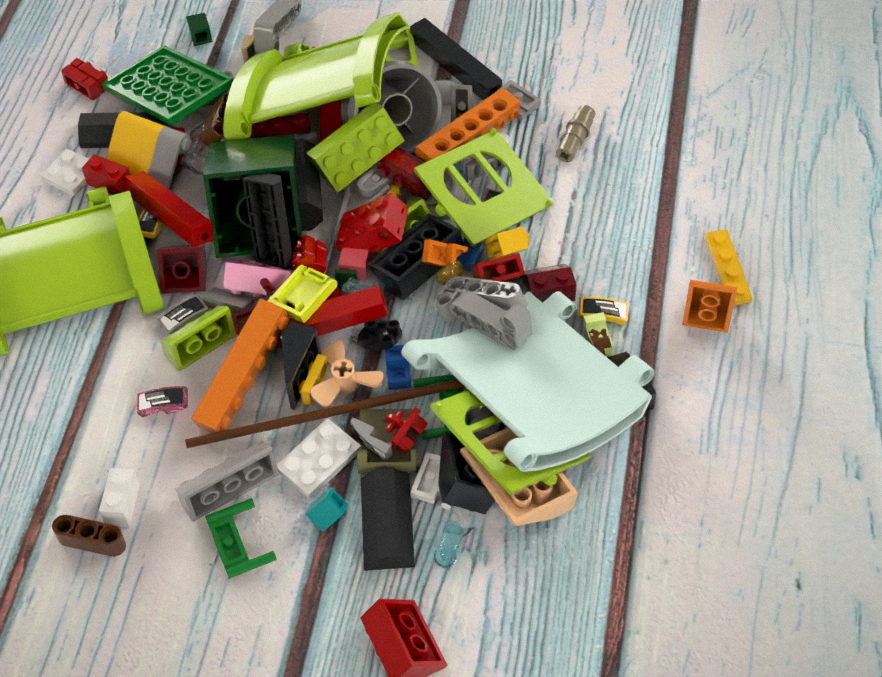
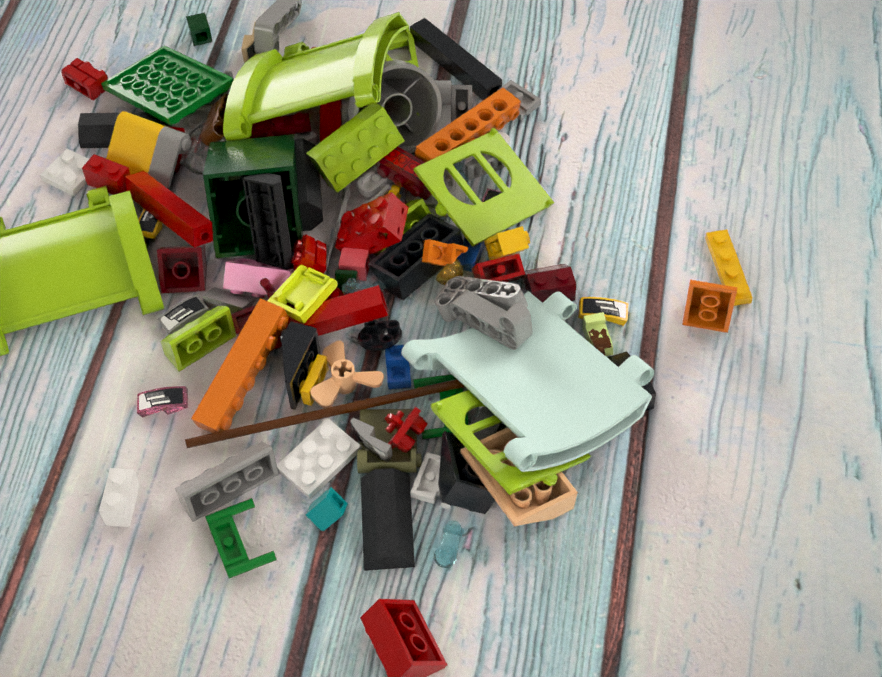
(96, 543): reddish brown beam -> none
(576, 131): dark tan piece -> none

